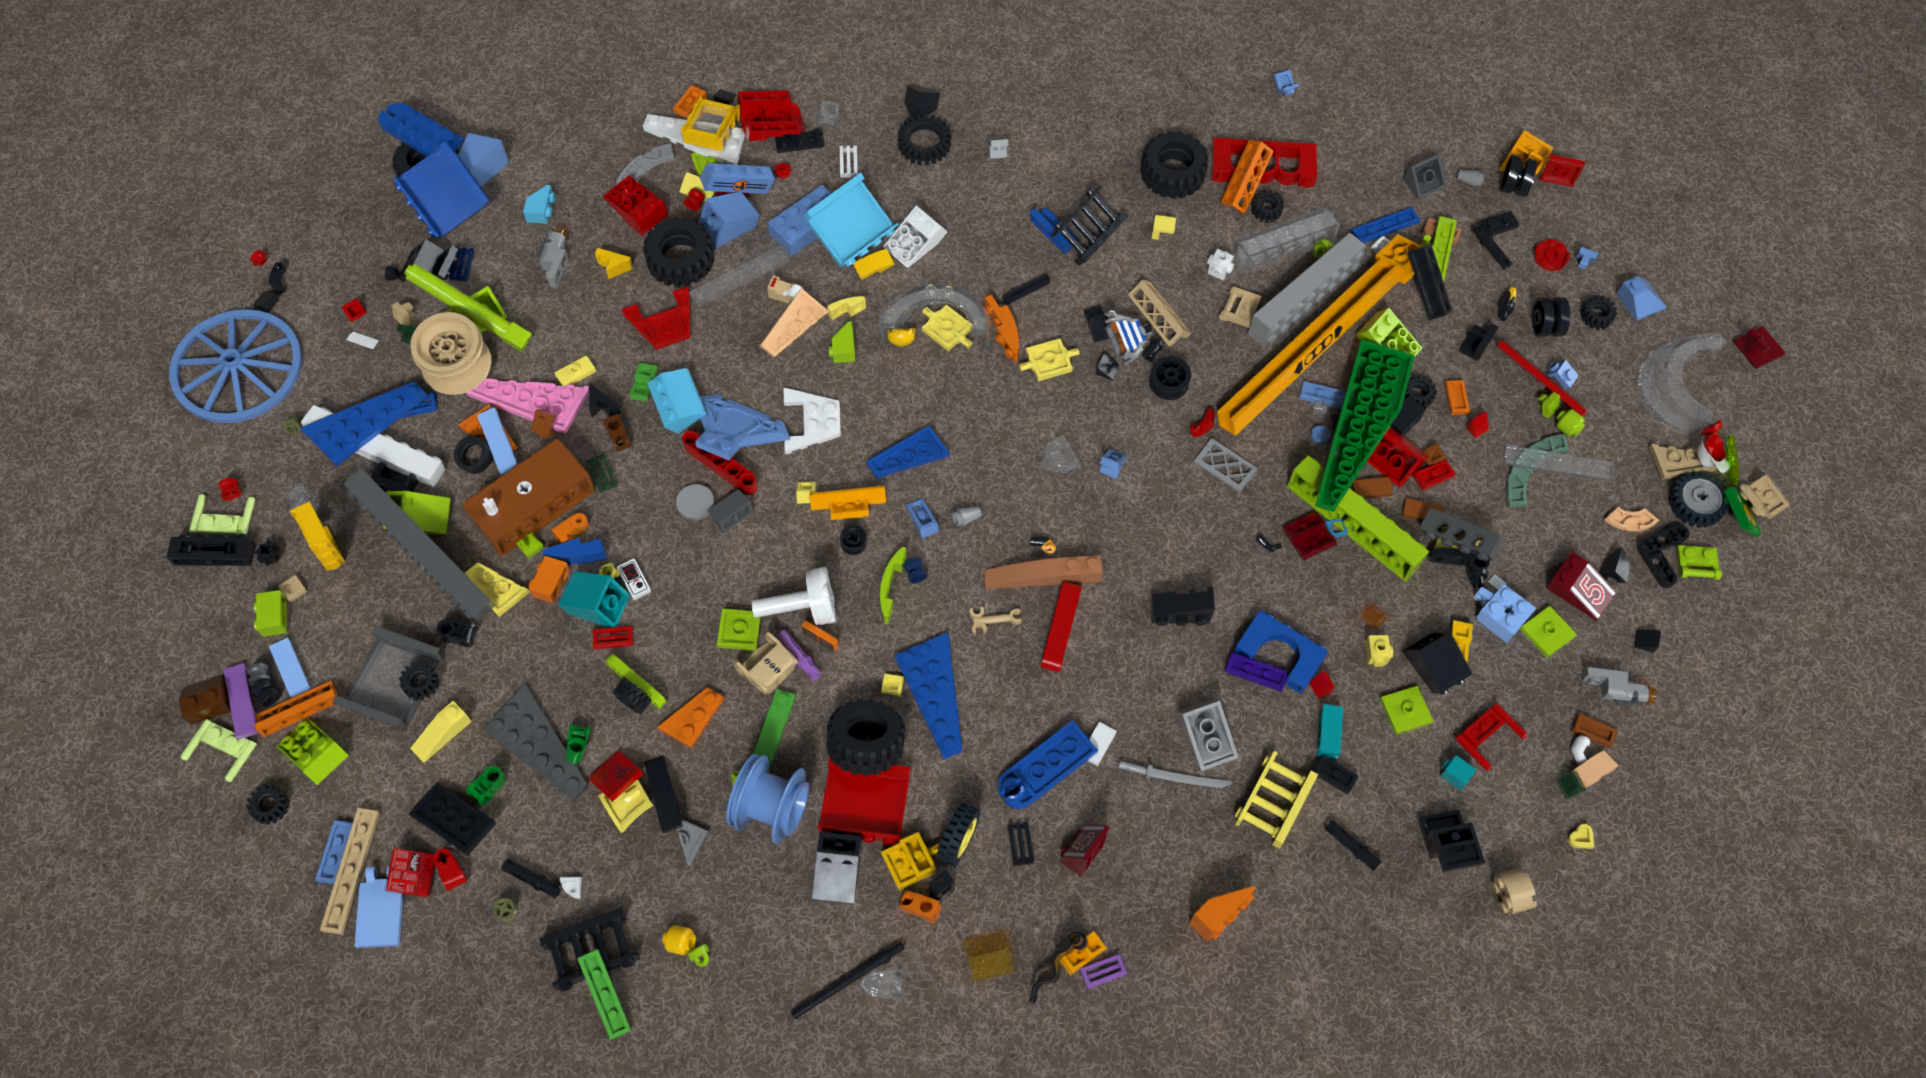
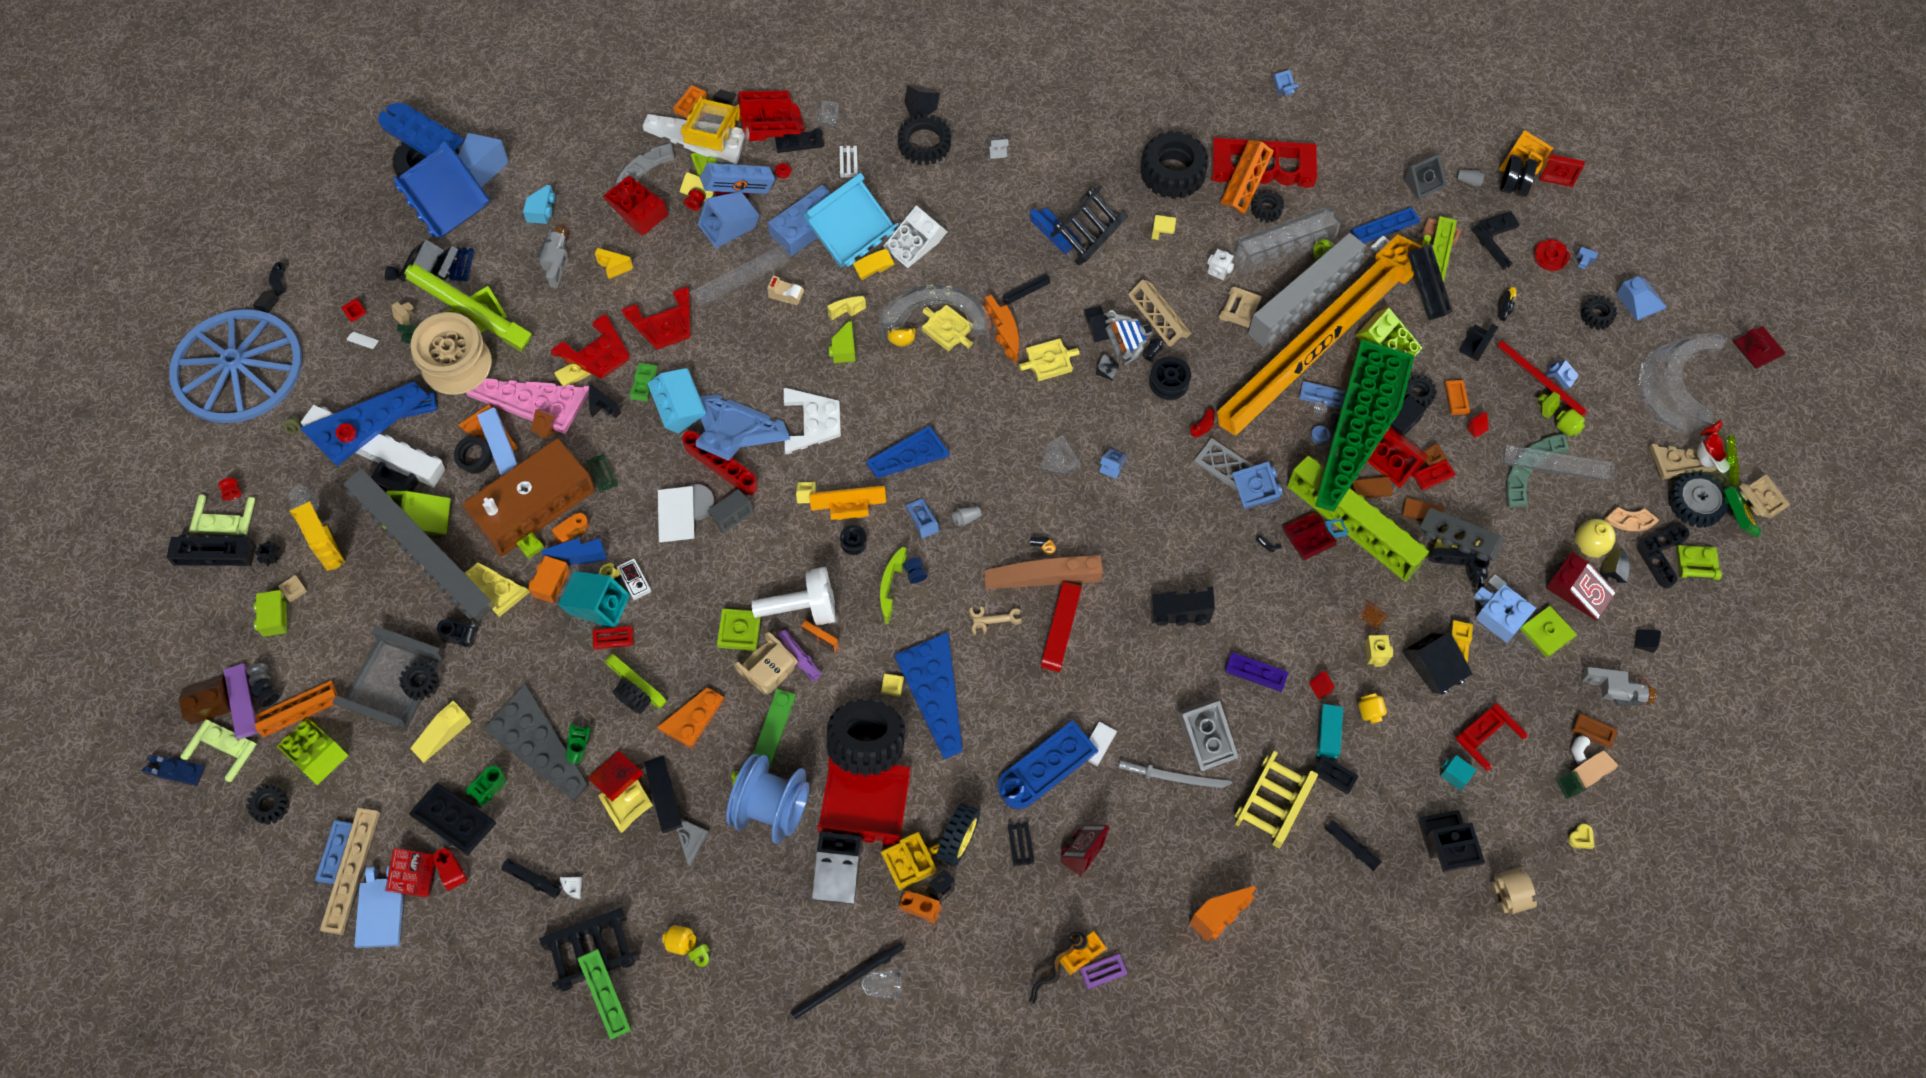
(175, 770): none -> dark blue hinge
(258, 258): red plate -> none
(289, 667): light blue tile -> none
(345, 433): none -> red tile
(502, 906): olive wheel -> none
(600, 356): none -> red wing
(617, 432): reddish brown leg -> none
(675, 514): none -> white sticker
(682, 270): black tyre -> none
(794, 321): light nougat wing -> none
(989, 956): clear yellow slope -> none
(1257, 485): none -> medium blue plate
(1266, 629): blue arch -> none
(1372, 708): none -> yellow head
(1406, 710): lime plate -> none
(1550, 316): black wheel -> none
(1595, 537): none -> light yellow cylinder

